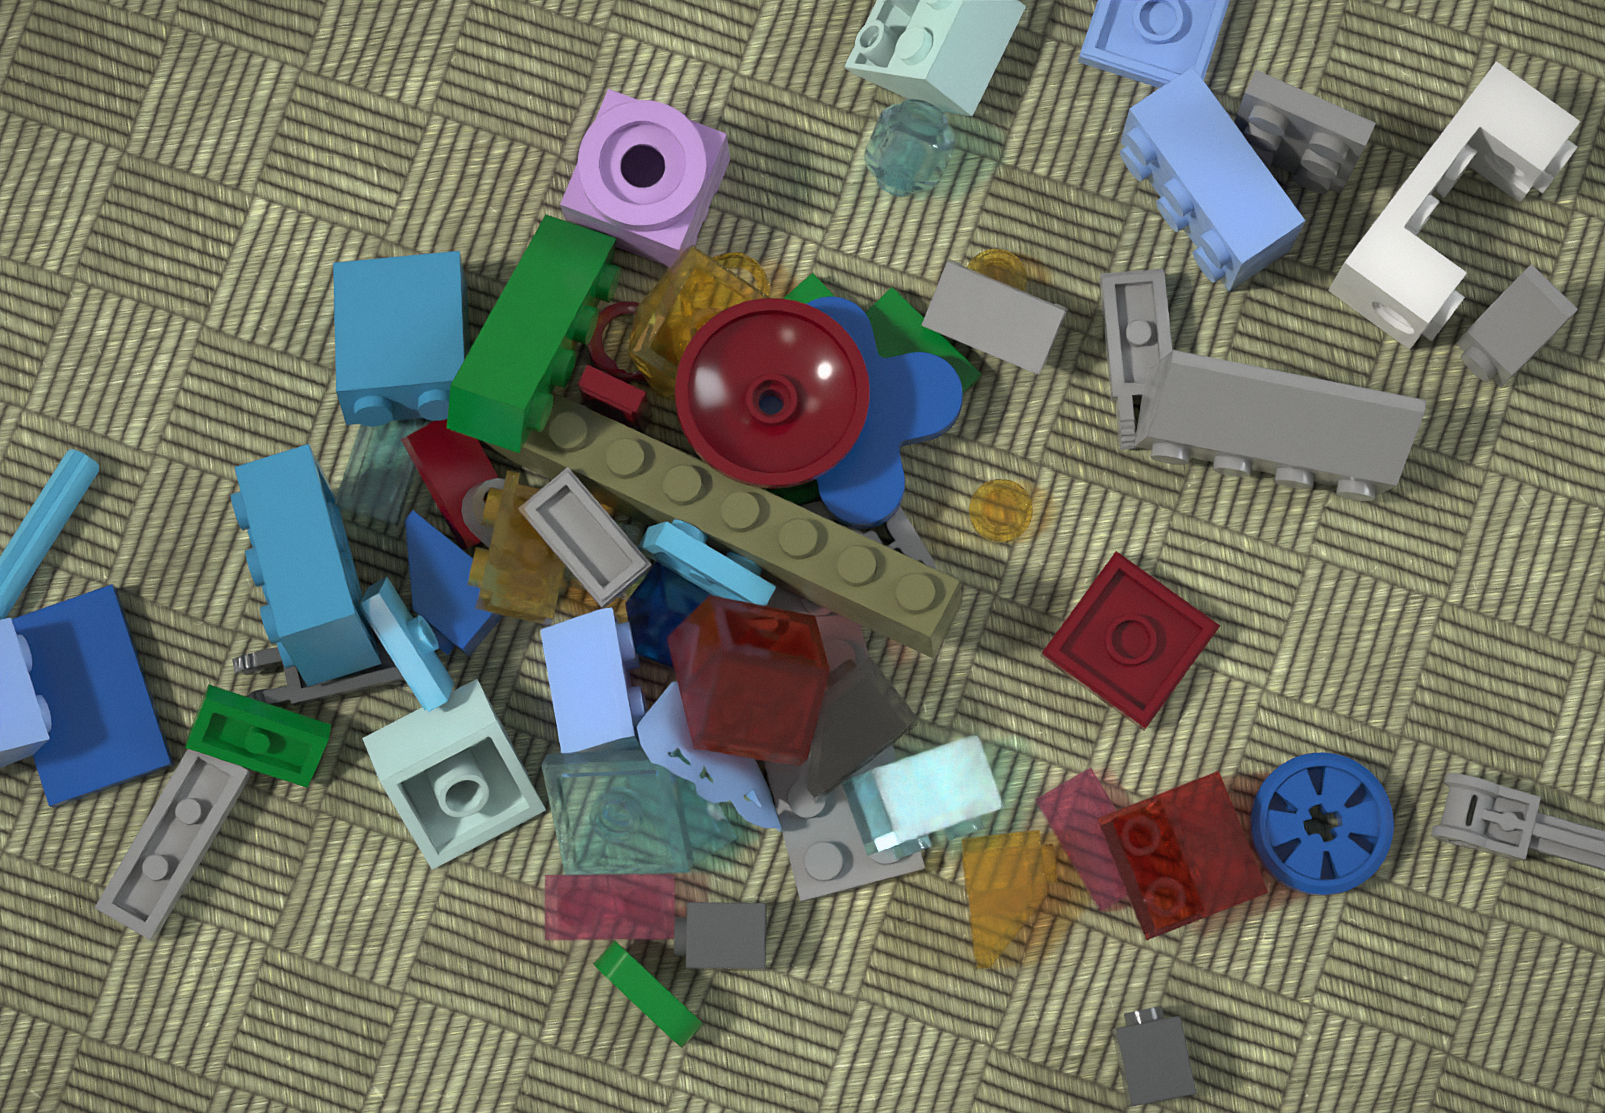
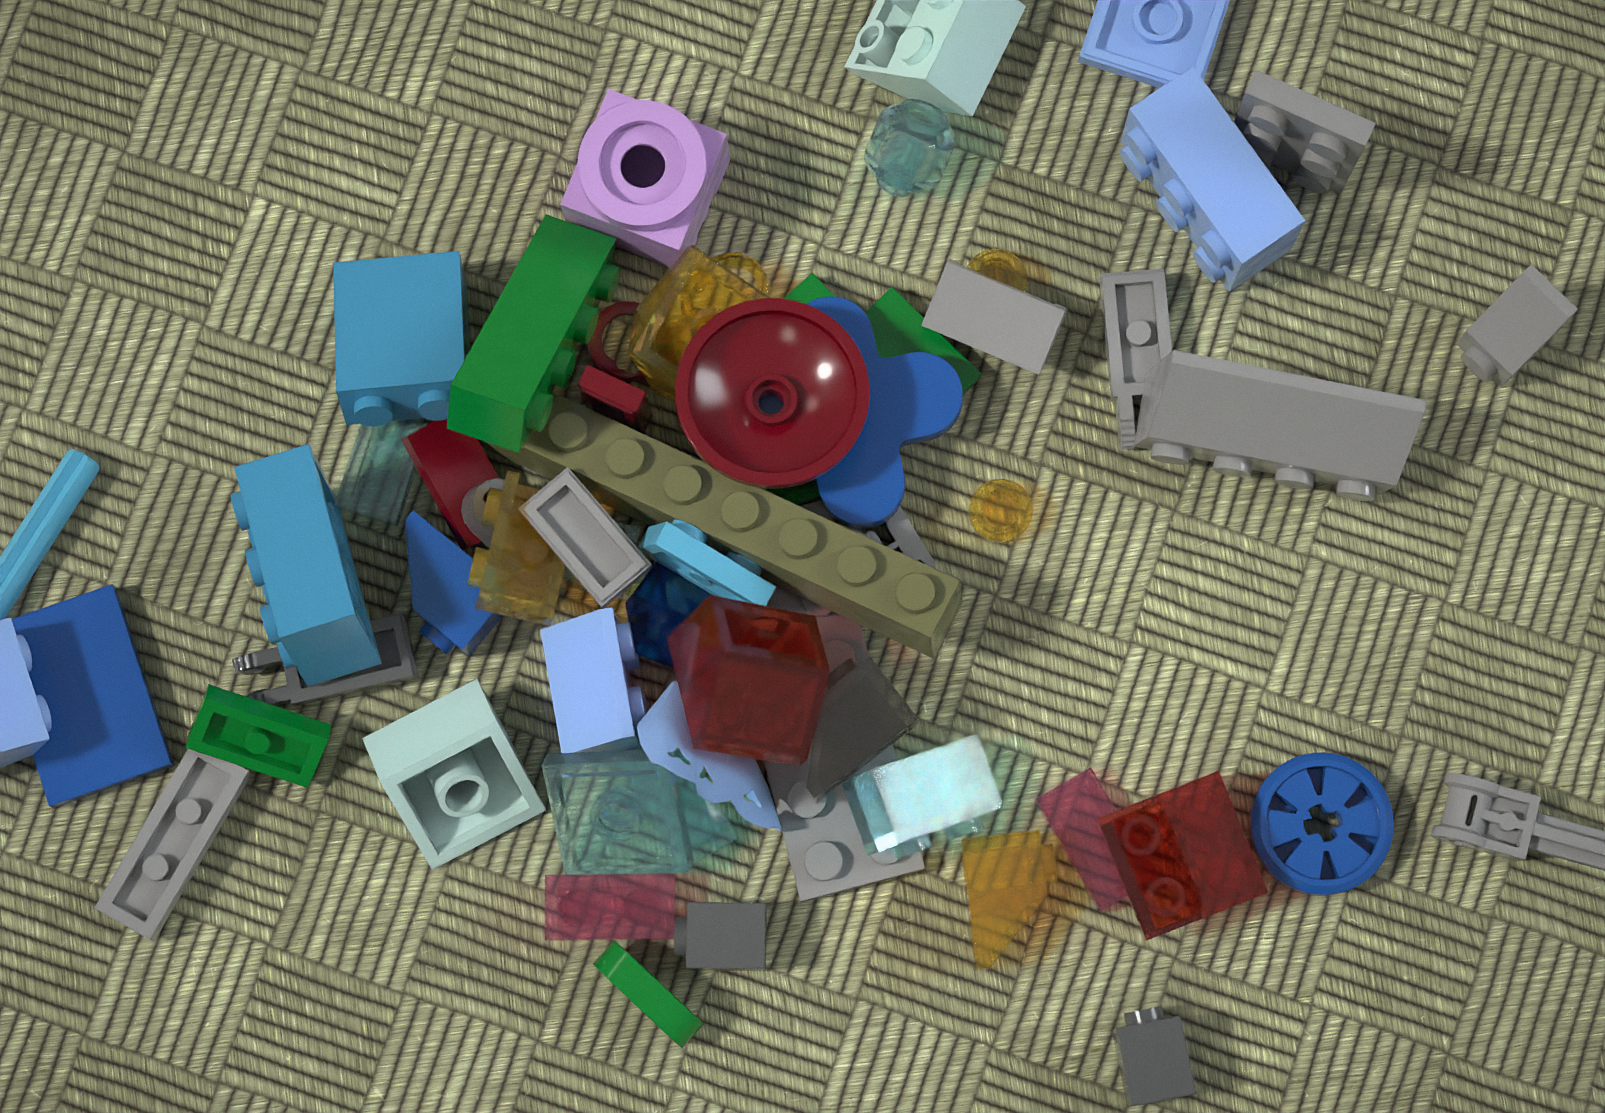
(408, 643): medium azure plate -> none
(1130, 640): dark red plate -> none
(1505, 136): white plate -> none

